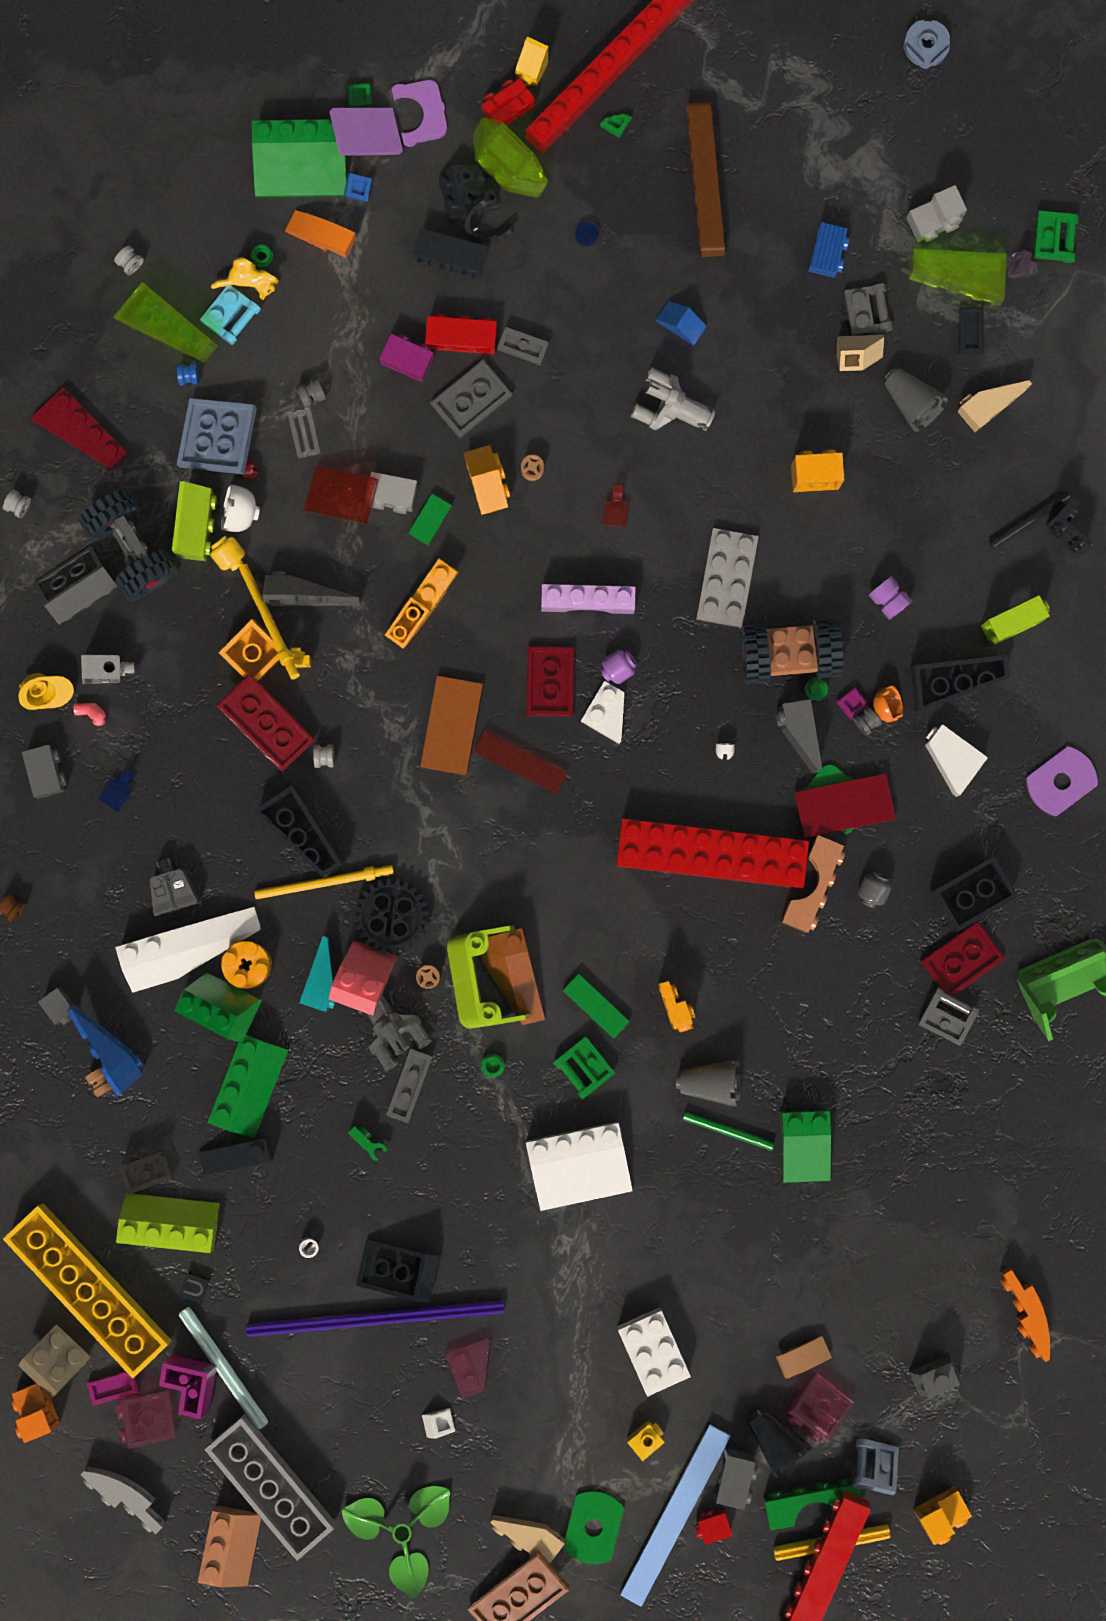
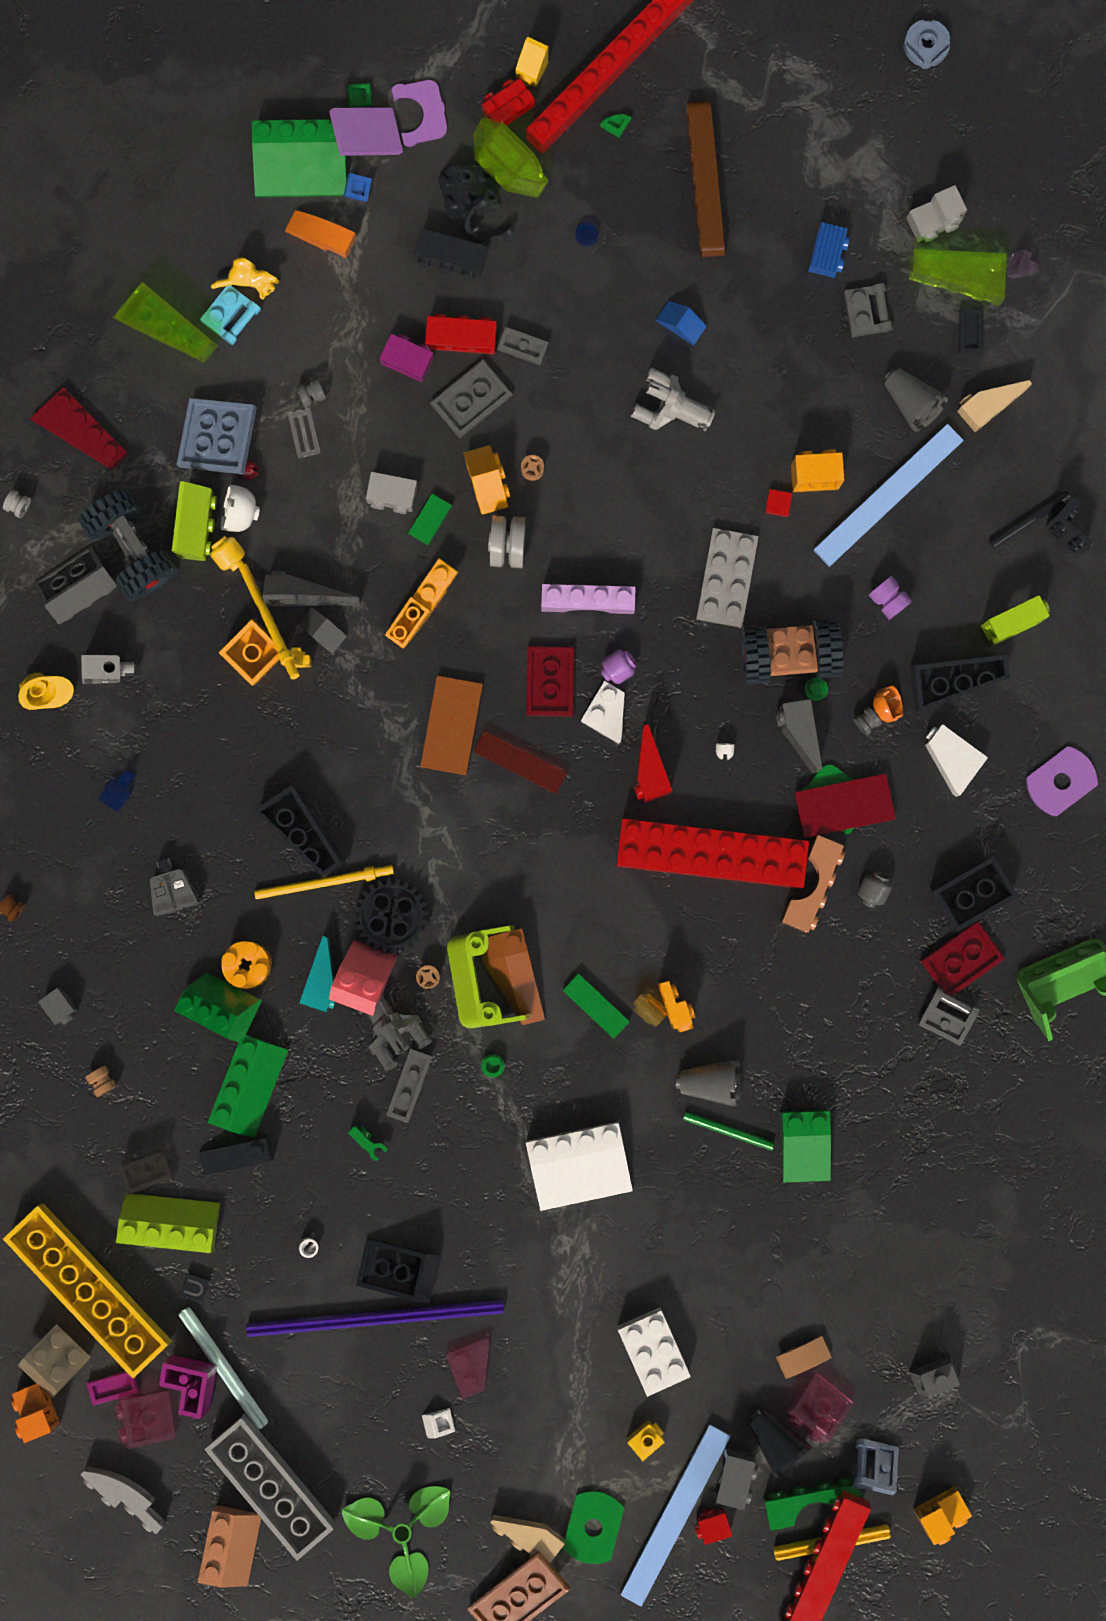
(44, 771): dark grey brick -> none
(92, 710): coral arm -> none
(117, 1061): blue wedge -> none
(128, 260): light grey wheel -> none
(183, 949): white wedge -> none
(187, 373): blue wheel -> none
(261, 249): green plate -> none
(265, 721): dark red tile -> none
(322, 630): none -> dark grey slope
(323, 755): light grey wheel -> none
(341, 495): clear red tile -> none
(506, 541): none -> light grey wheel
(590, 1062): green plate -> none
(615, 512): clear red plate -> none
(649, 1009): none -> clear yellow brick
(651, 775): none -> red slope
(778, 503): none -> red tile
(852, 703): magenta tile -> none
(859, 351): tan slope -> none
(888, 495): none -> light blue tile
(1033, 1320): orange slope -> none
(1048, 236): green plate -> none

